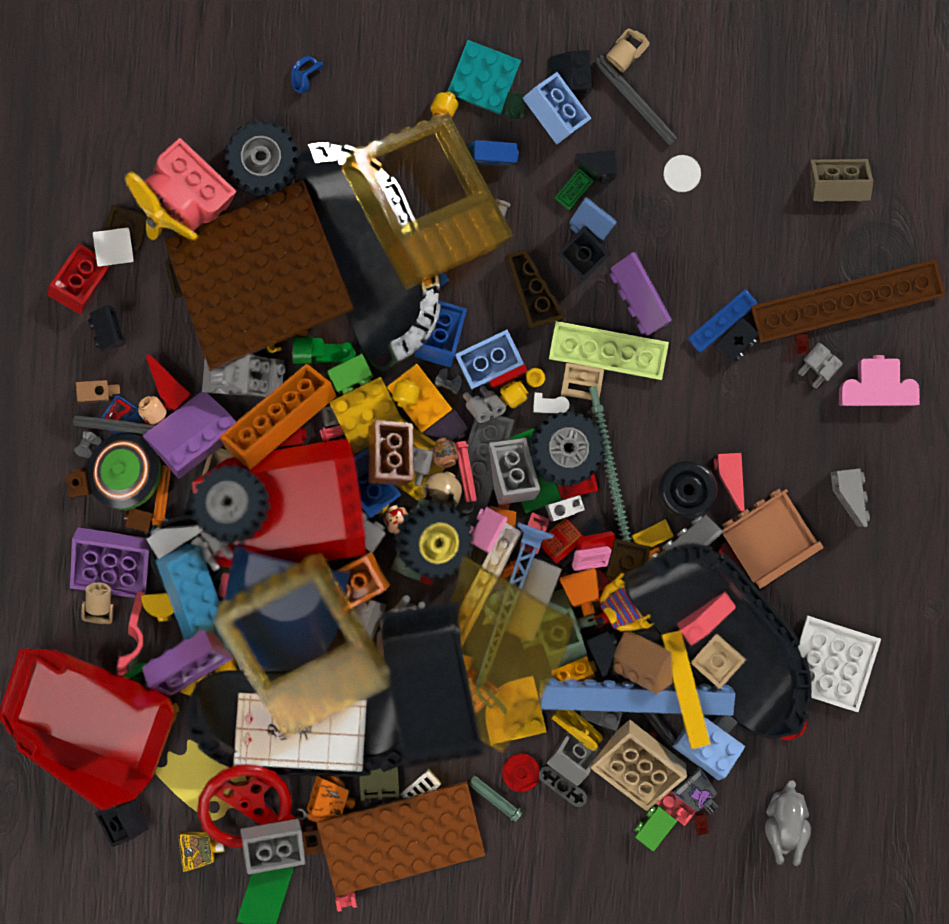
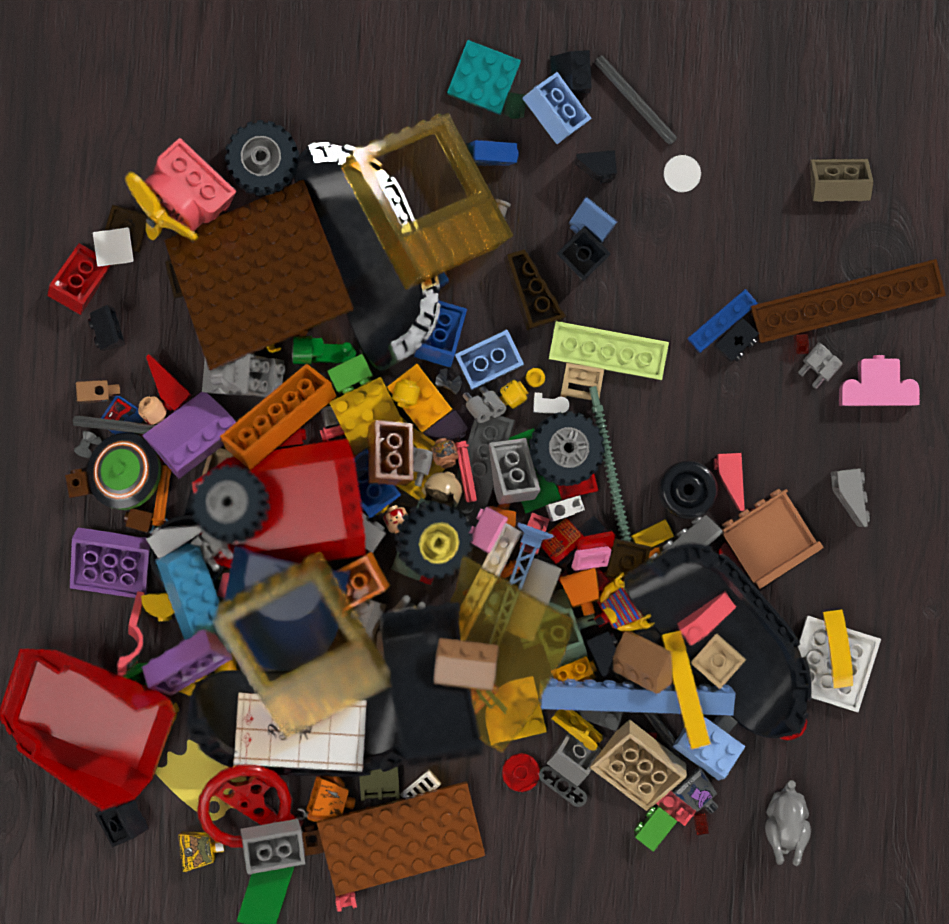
(98, 603): tan piece -> none
(299, 78): blue piece -> none
(444, 104): yellow head -> none
(466, 664): none -> medium nougat slope
(495, 798): sand green axle -> none
(507, 377): red tile -> none
(574, 189): green tile -> none
(624, 53): tan piece -> none
(640, 295): medium lavender slope -> none
(839, 648): none -> yellow slope

